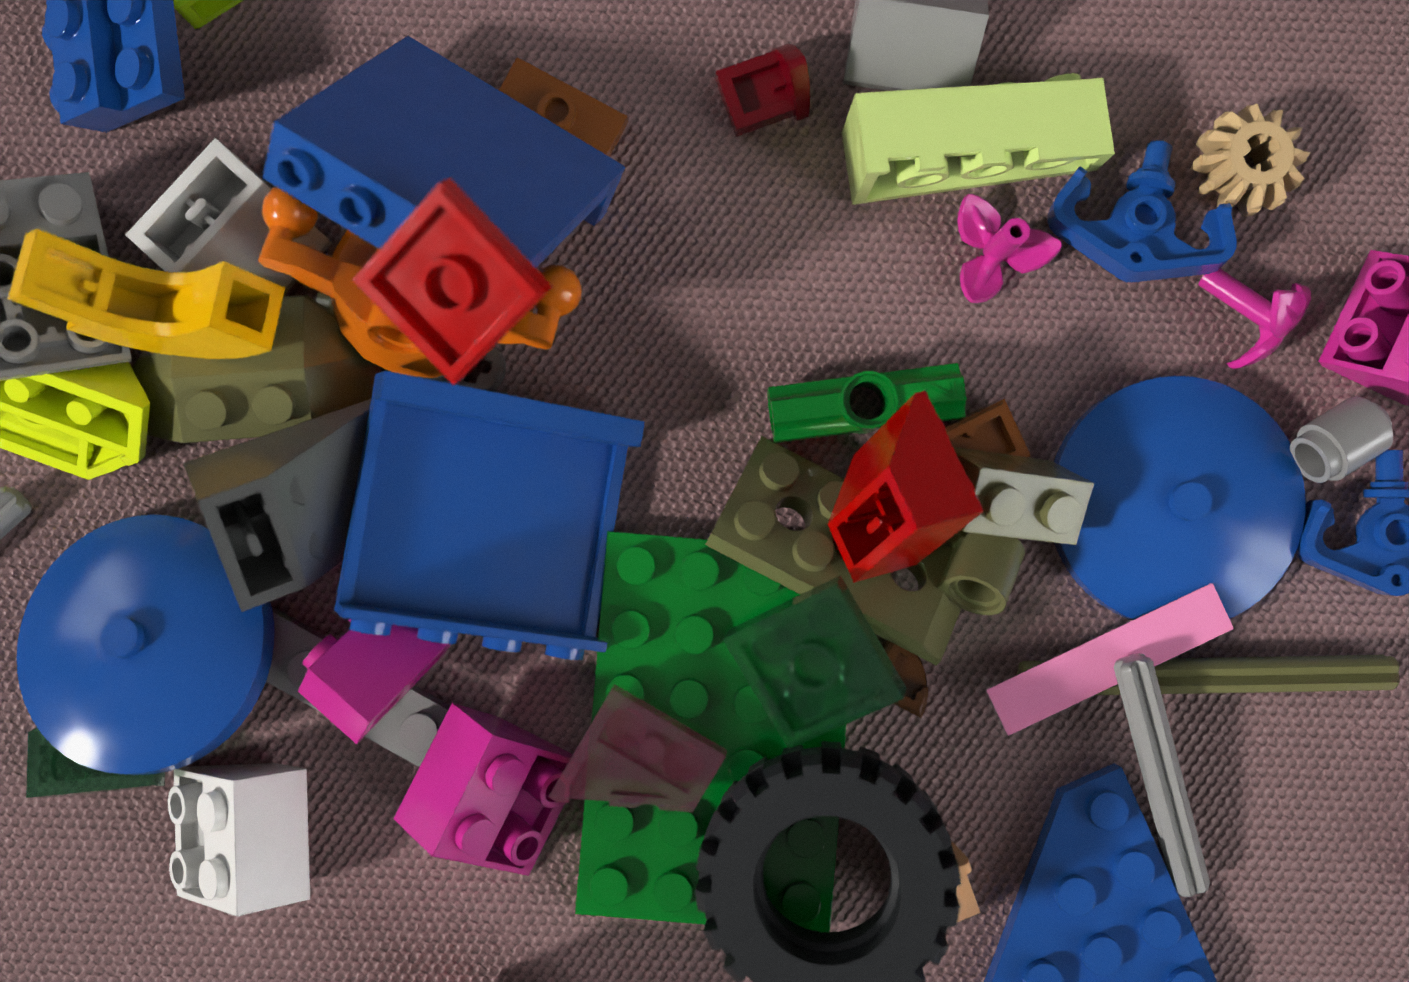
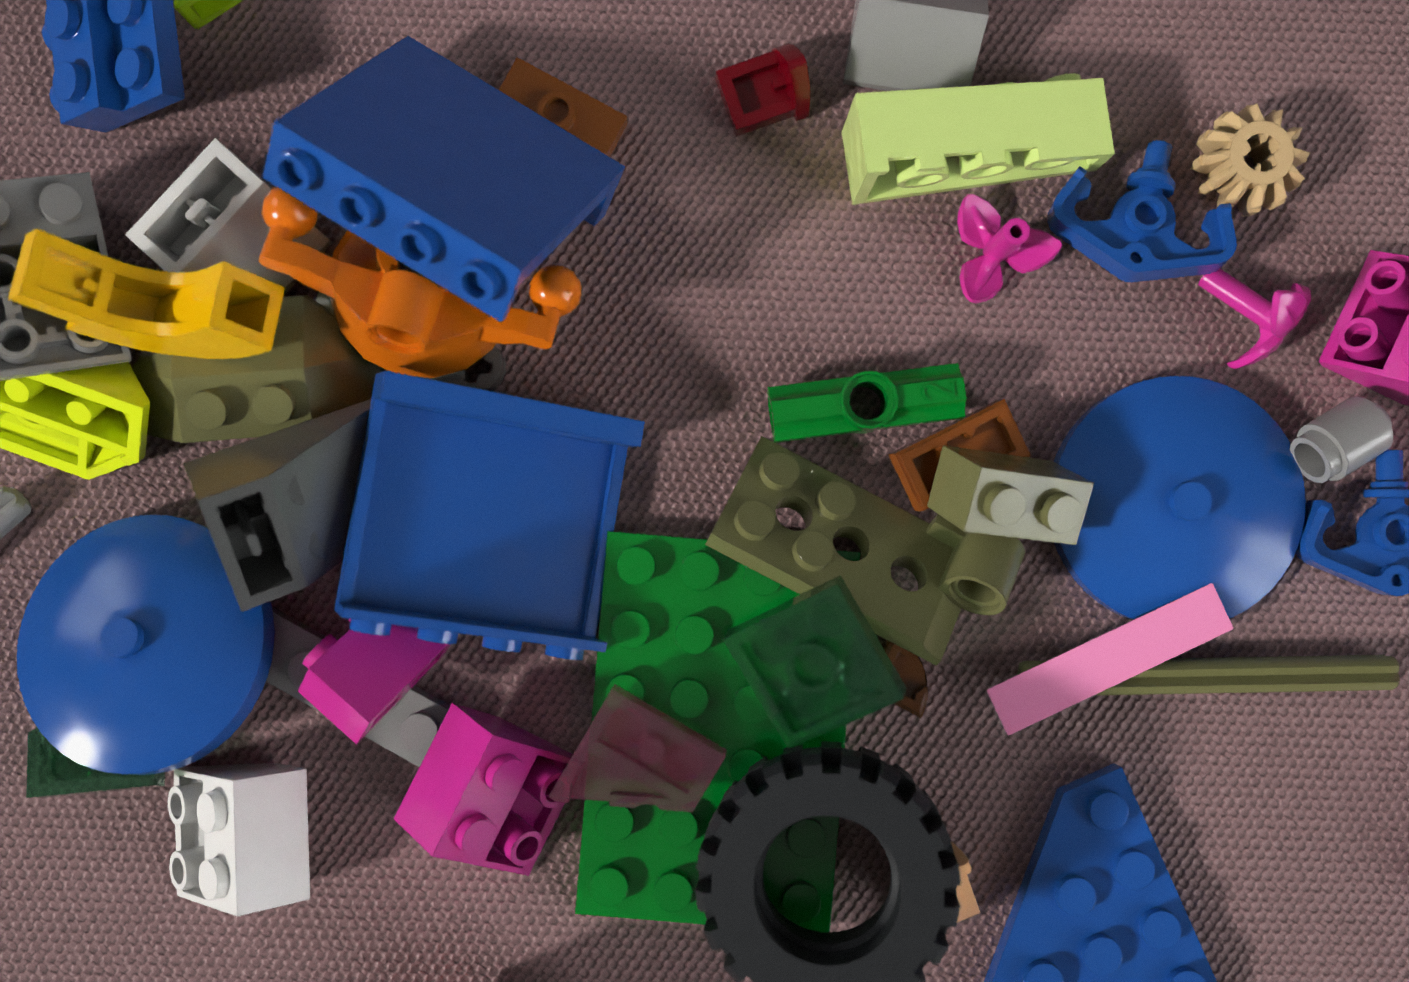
(452, 281): red tile -> none
(902, 494): red slope -> none
(1162, 774): light grey axle -> none

